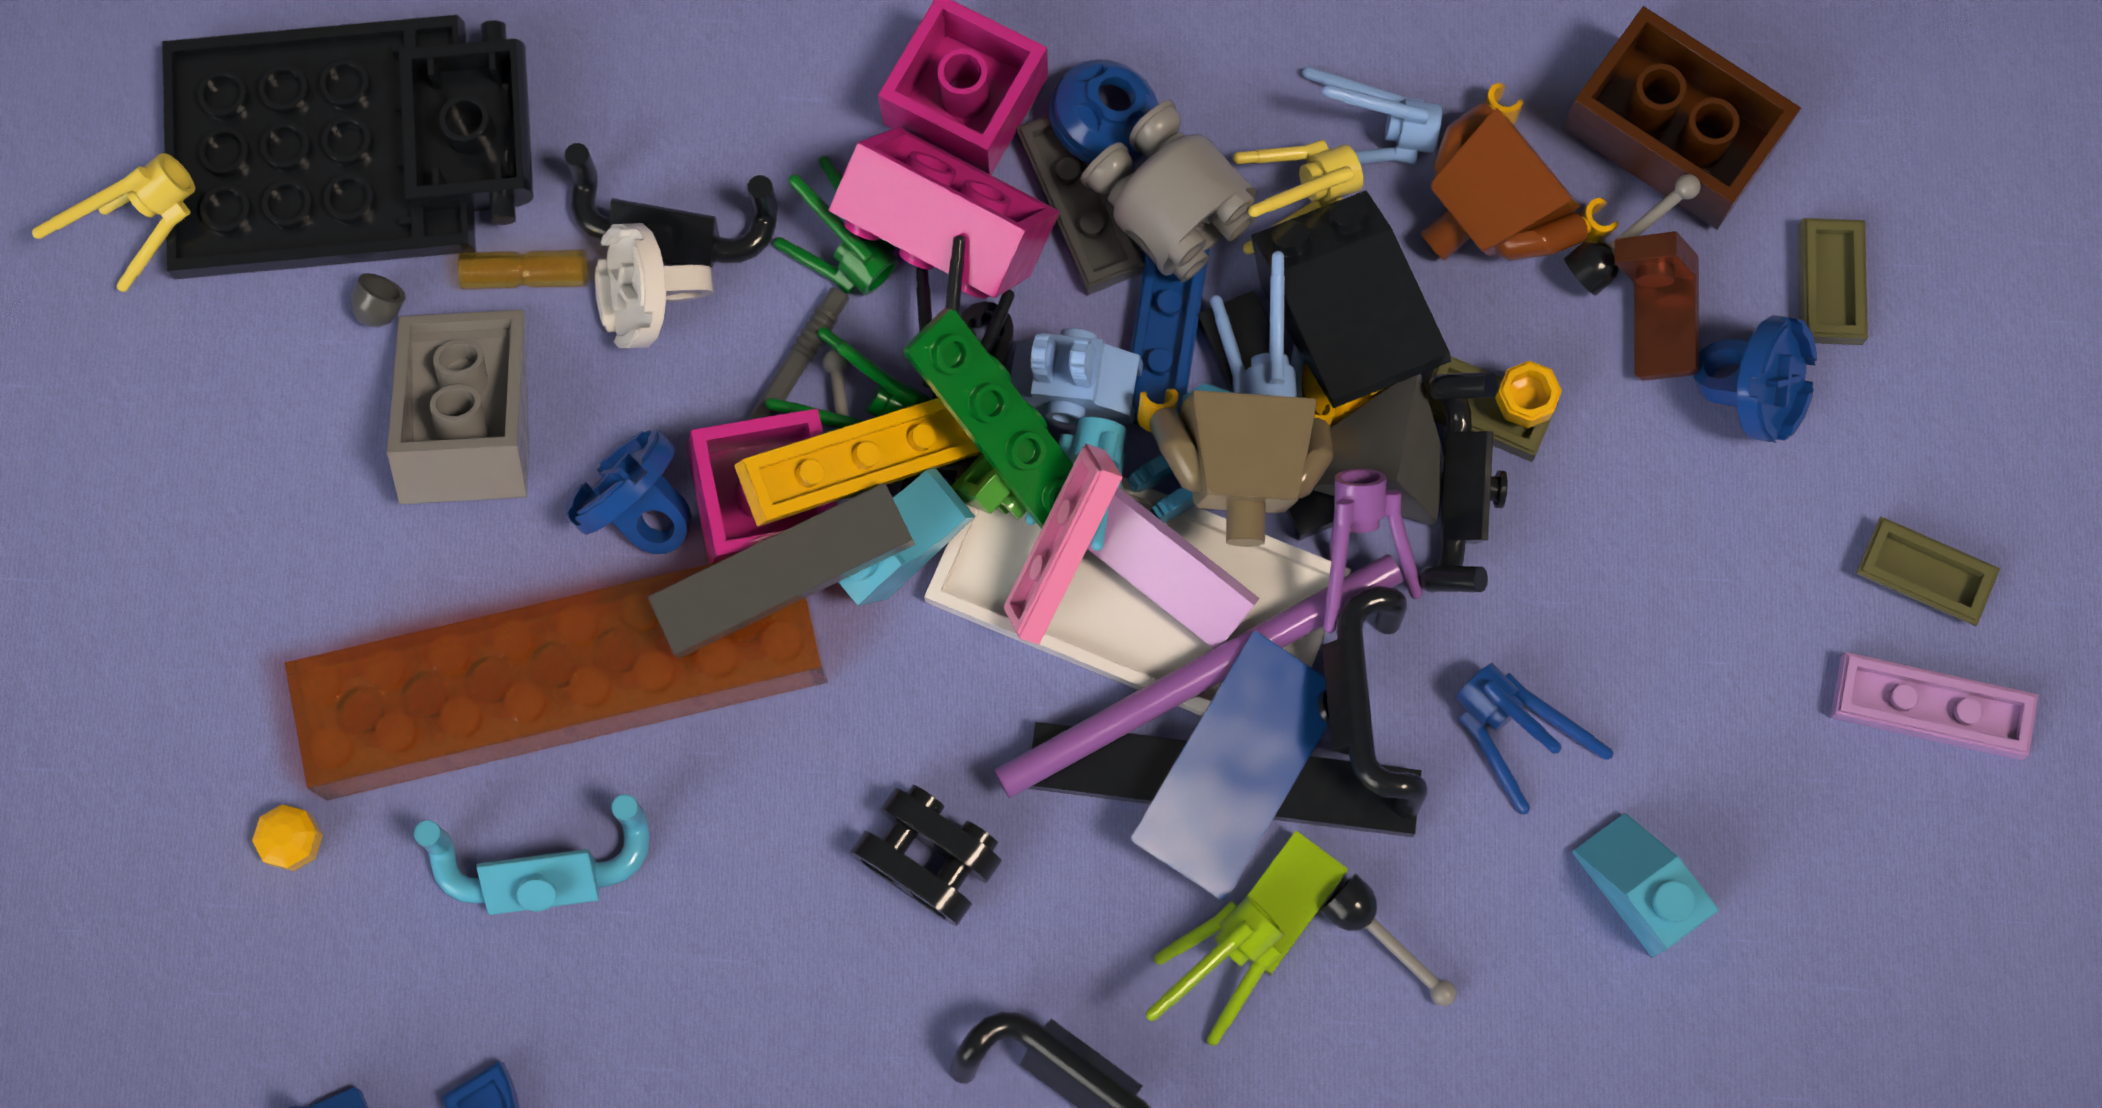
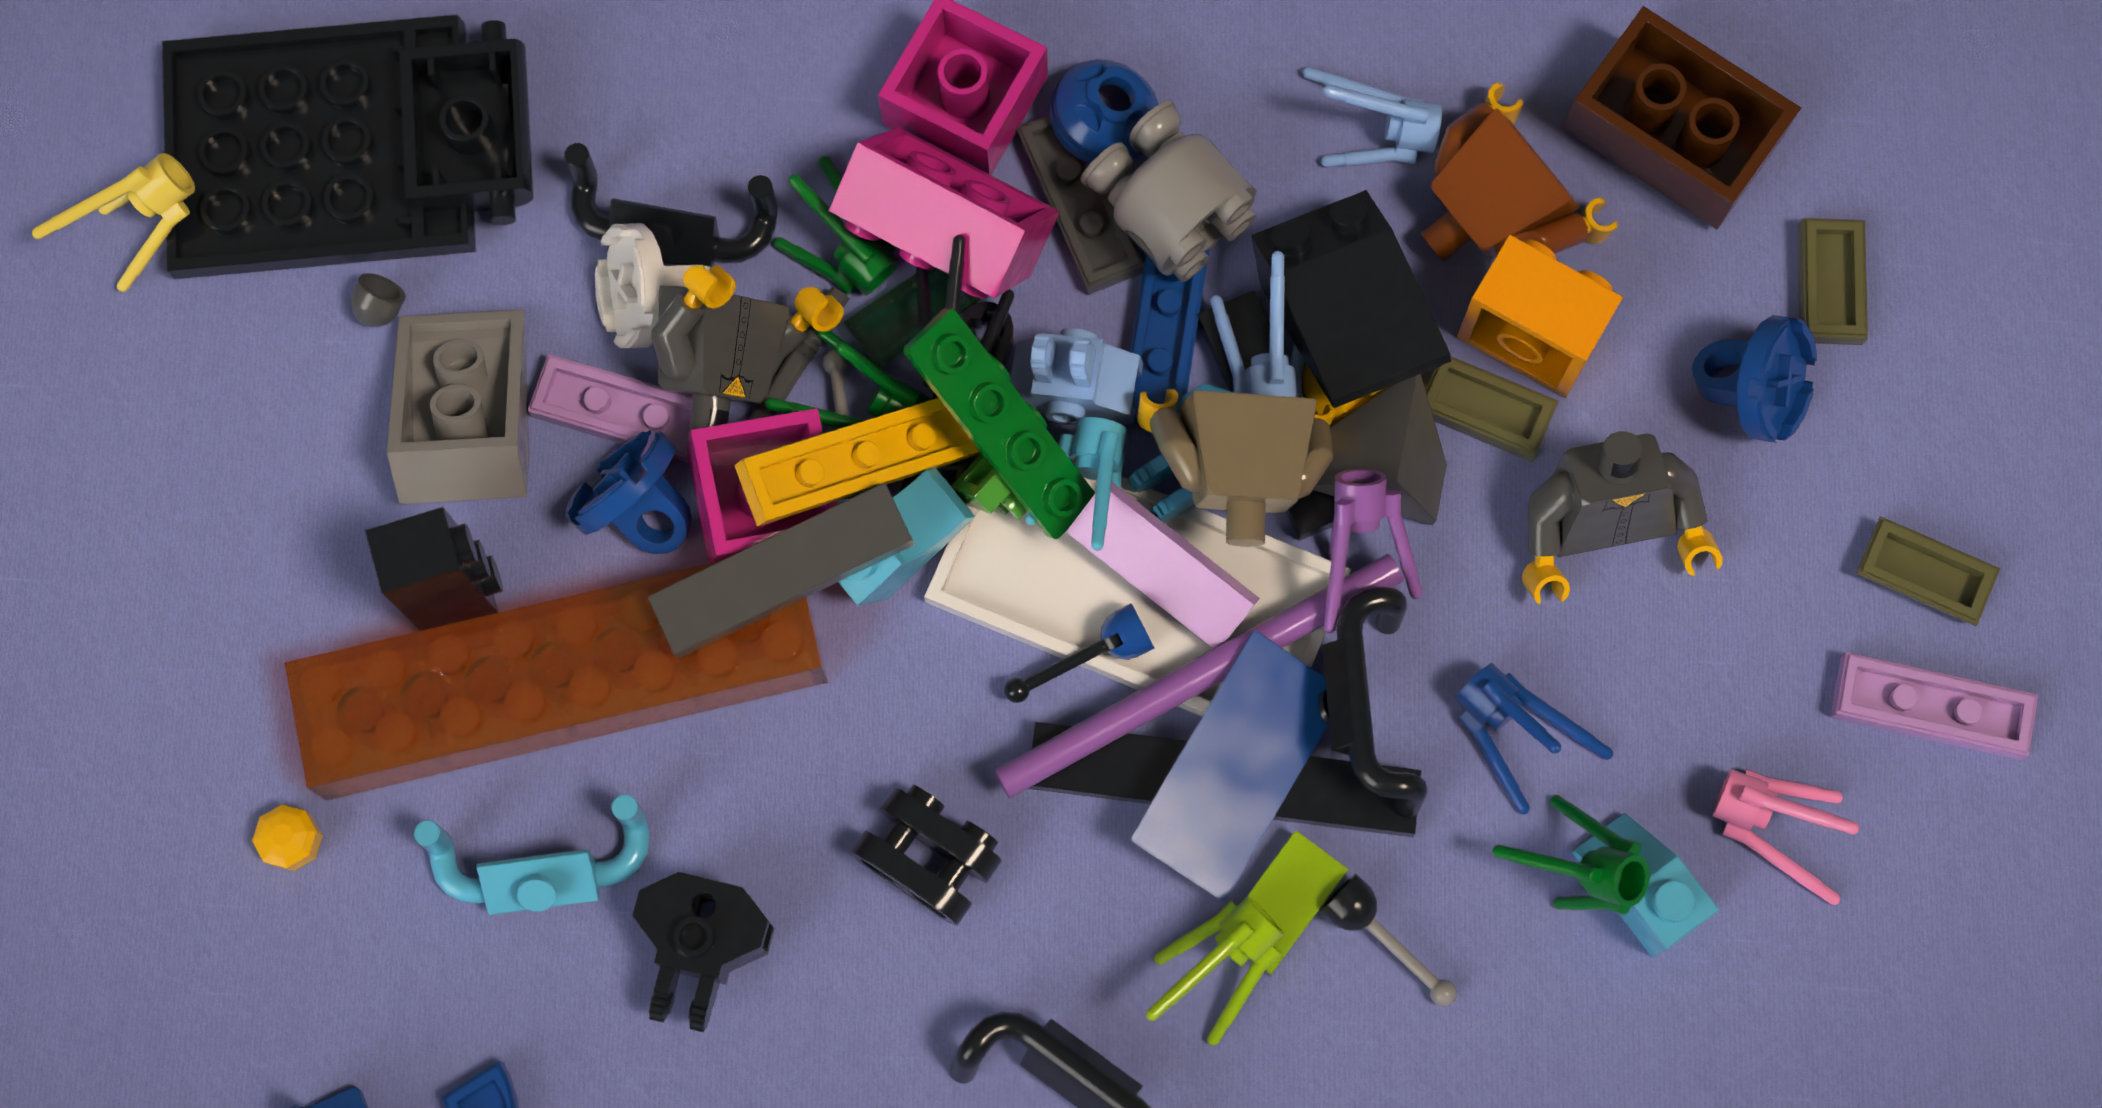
(434, 569): none -> black brick
(514, 269): clear yellow piece -> none
(609, 404): none -> lavender tile
(698, 945): none -> black hinge
(728, 343): none -> torso
(893, 318): none -> clear green tile
(1062, 543): bright pink tile -> none
(1120, 636): none -> hinge
(1323, 179): light yellow plant -> none
(1466, 484): black piece -> none
(1528, 394): yellow tile -> none
(1539, 314): none -> light orange brick
(1595, 261): hinge -> none
(1611, 875): none -> green plant
(1613, 498): none -> dark grey torso
(1664, 303): copper bracket -> none
(1750, 801): none -> bright pink plant

